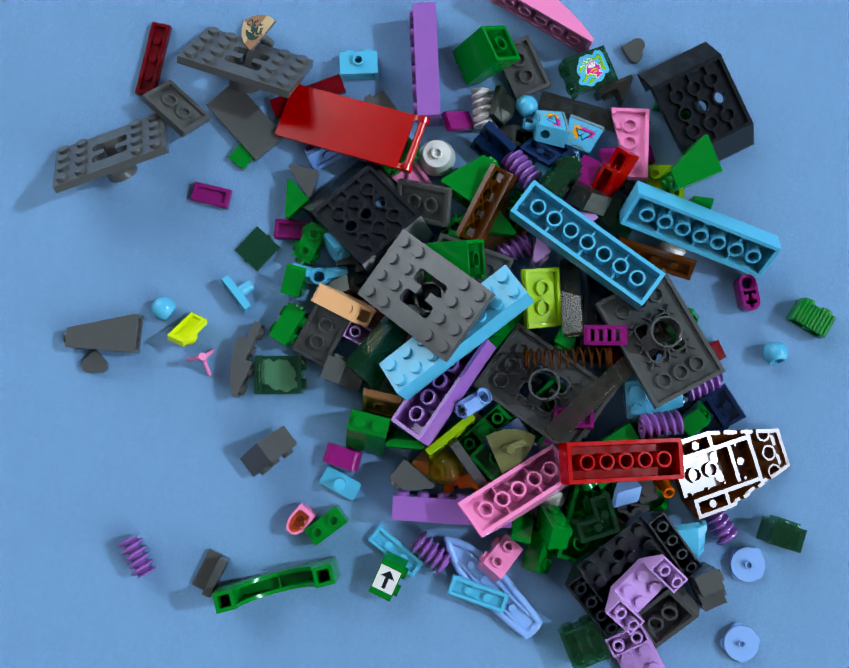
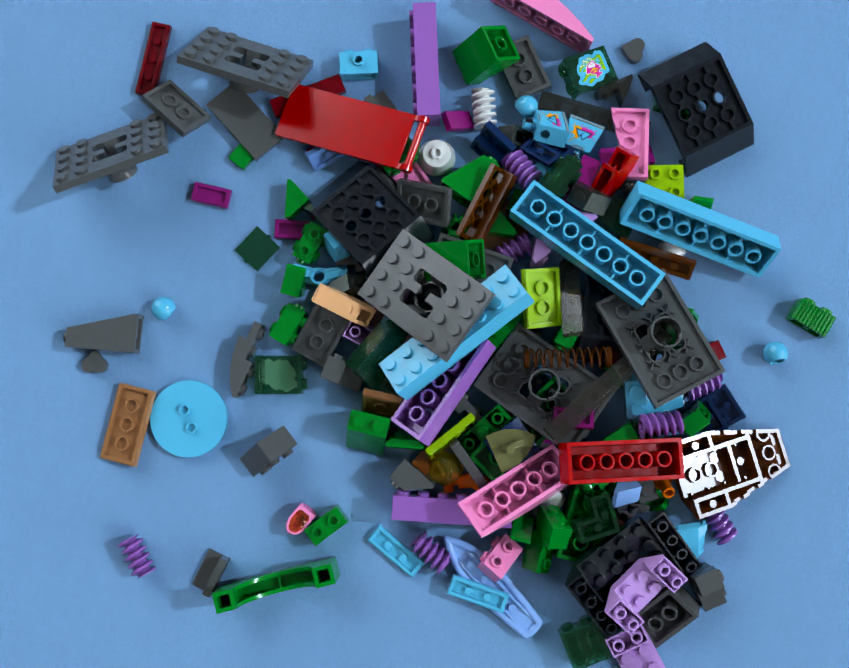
(128, 424): none -> medium nougat tile
(187, 330): neon yellow tile -> none
(189, 418): none -> medium azure plate
(203, 358): bright pink plant -> none
(238, 293): medium azure tile -> none
(256, 29): shield -> none
(306, 178): dark grey slope -> none
(340, 483): medium azure tile -> none
(342, 457): magenta beam -> none
(388, 576): brick -> none
(473, 403): light blue piece -> none
(502, 106): pearl dark grey slope -> none
(588, 334): magenta slope -> none
(692, 167): green slope -> none
(740, 642): light blue piece -> none
(746, 564): light blue piece -> none
(753, 295): magenta beam -> none
(781, 533): clear green brick -> none

